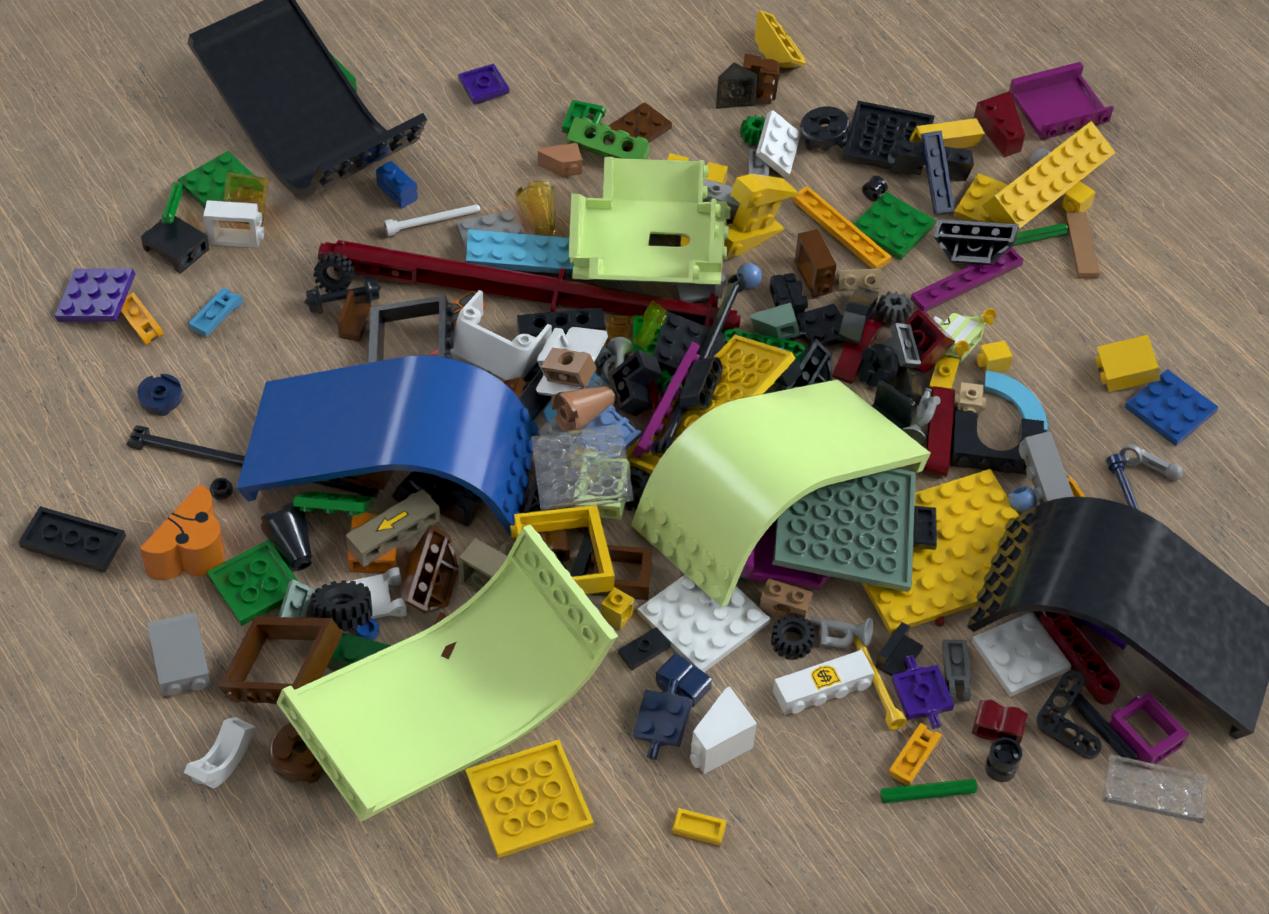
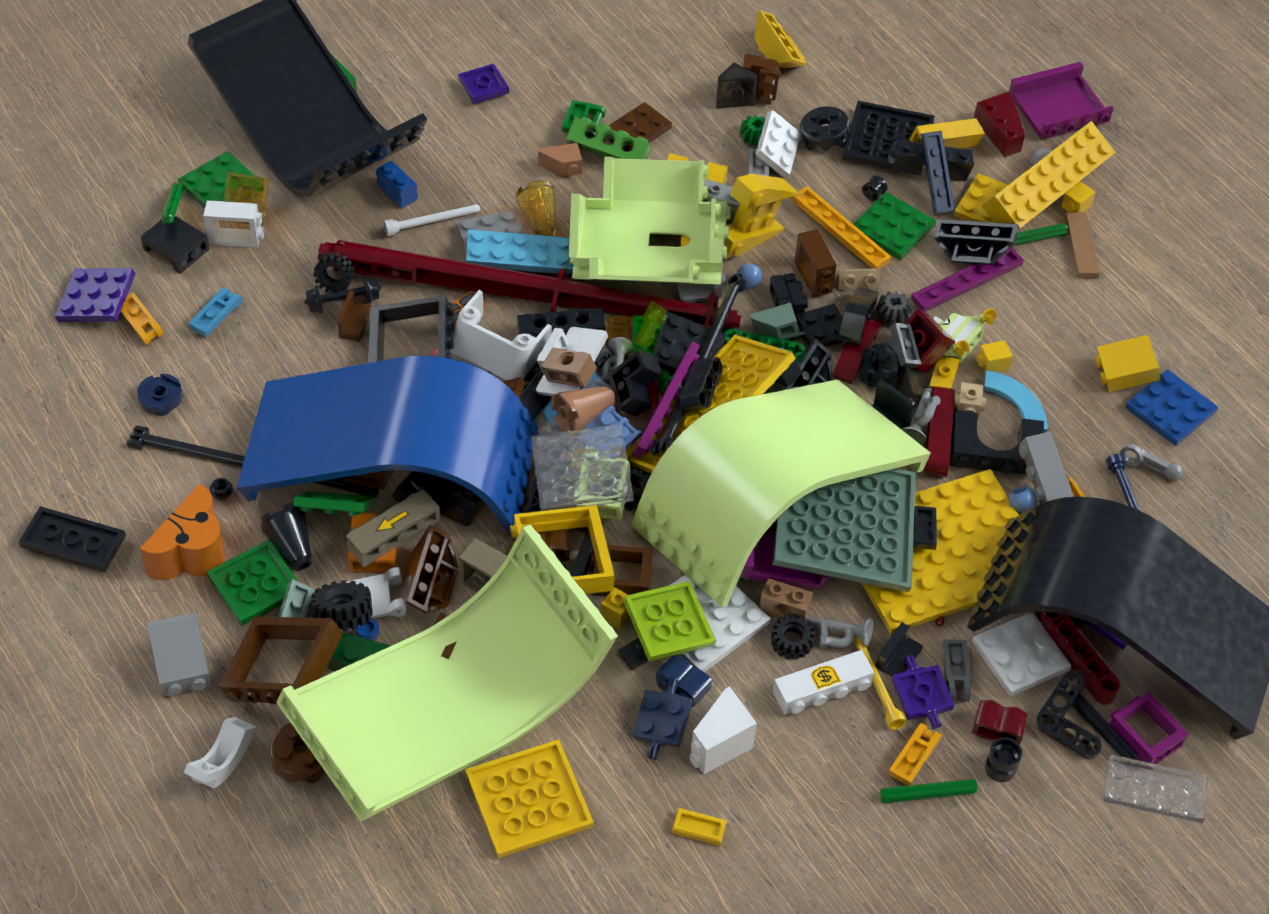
(669, 621): none -> lime plate

